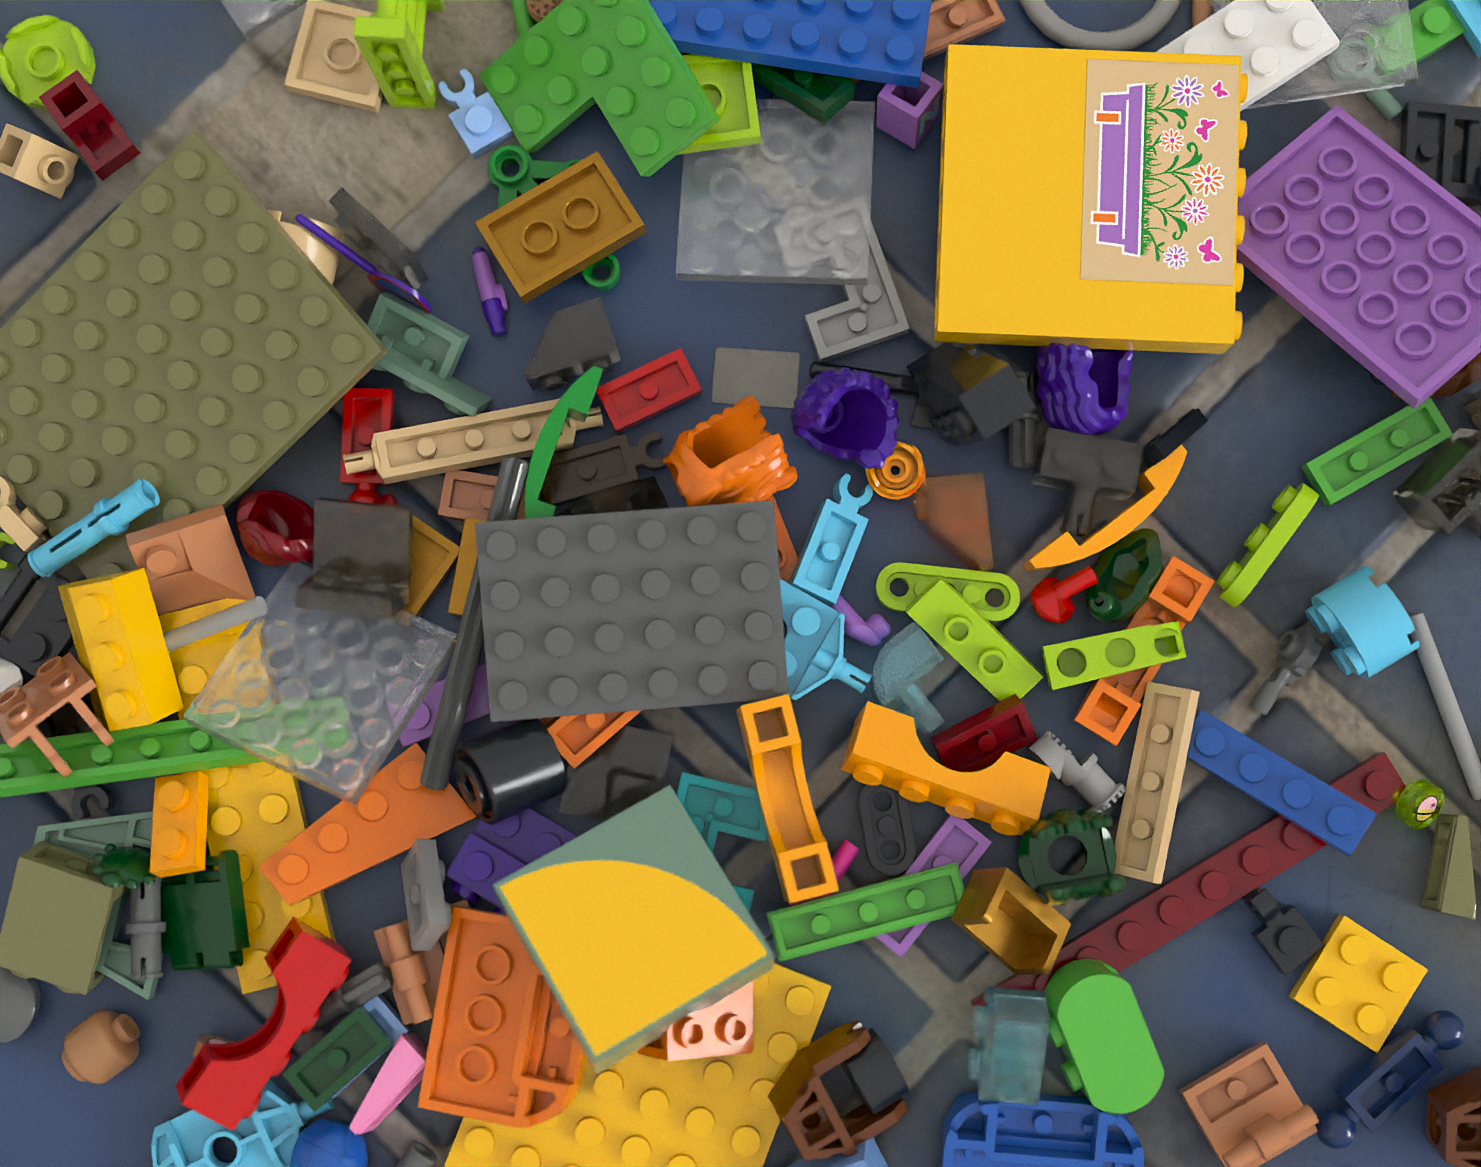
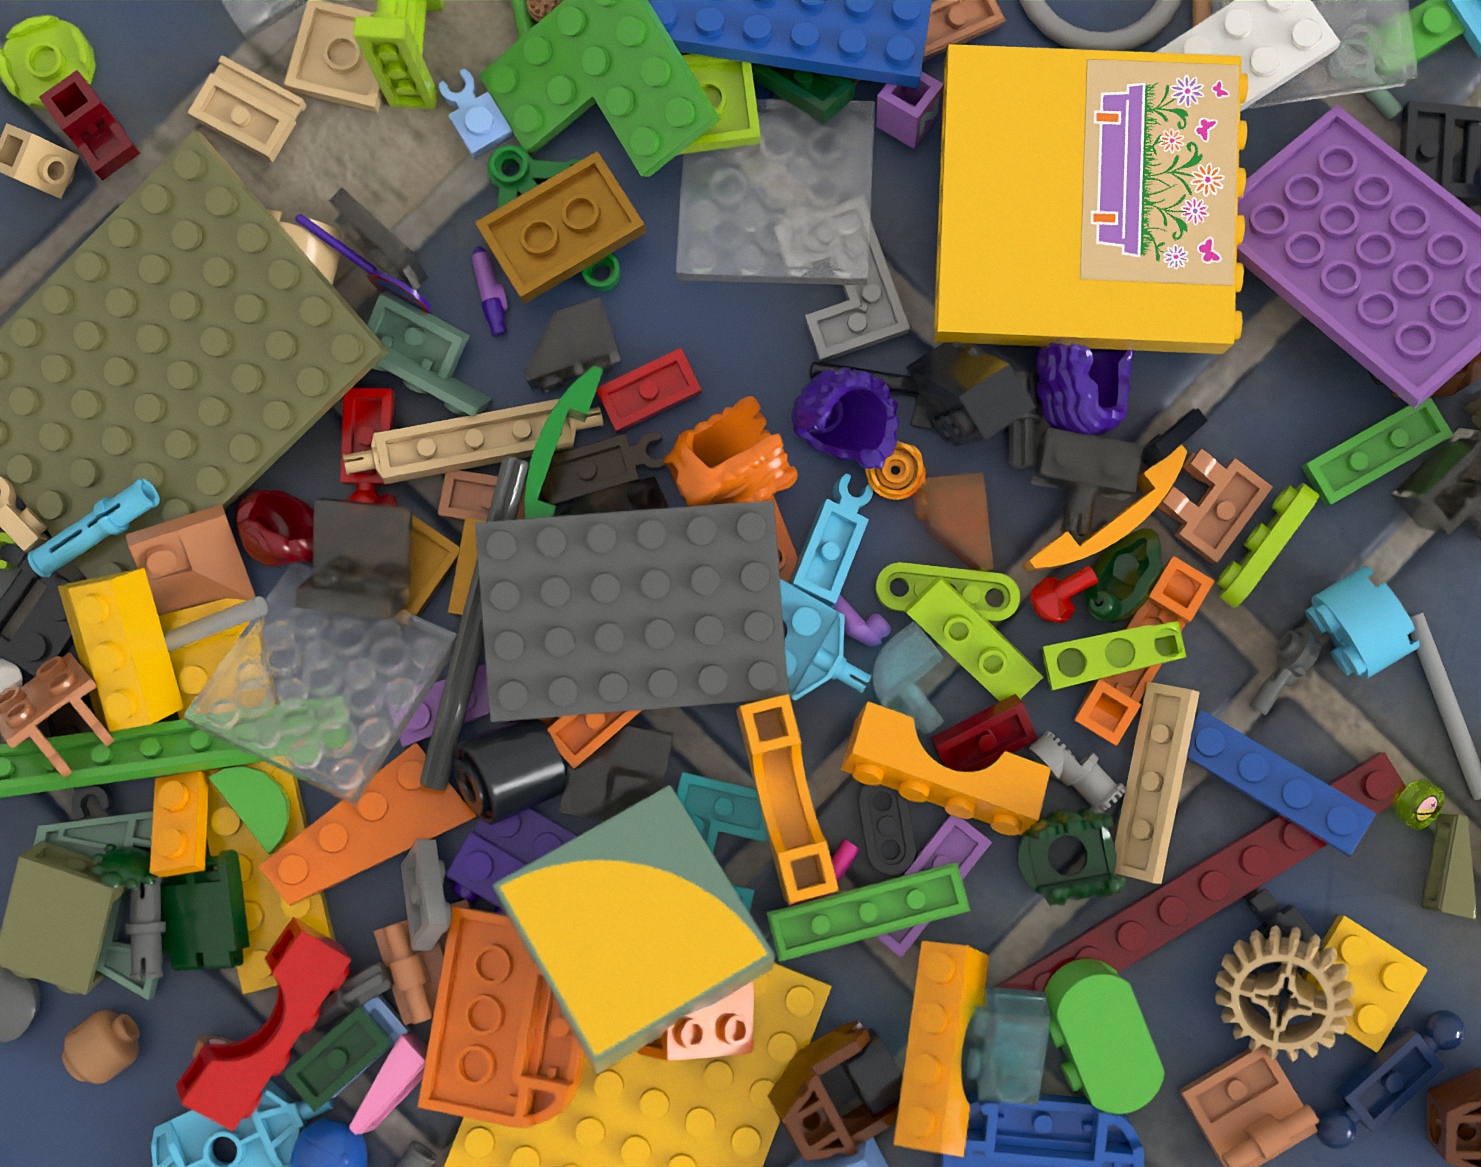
(247, 108): none -> tan plate
(257, 801): none -> bright green tile
(756, 373): clear smoke sticker -> none
(932, 1099): none -> light orange arch
(1011, 921): pearl gold panel -> none
(1221, 511): none -> nougat plate
(1303, 999): none -> tan gear

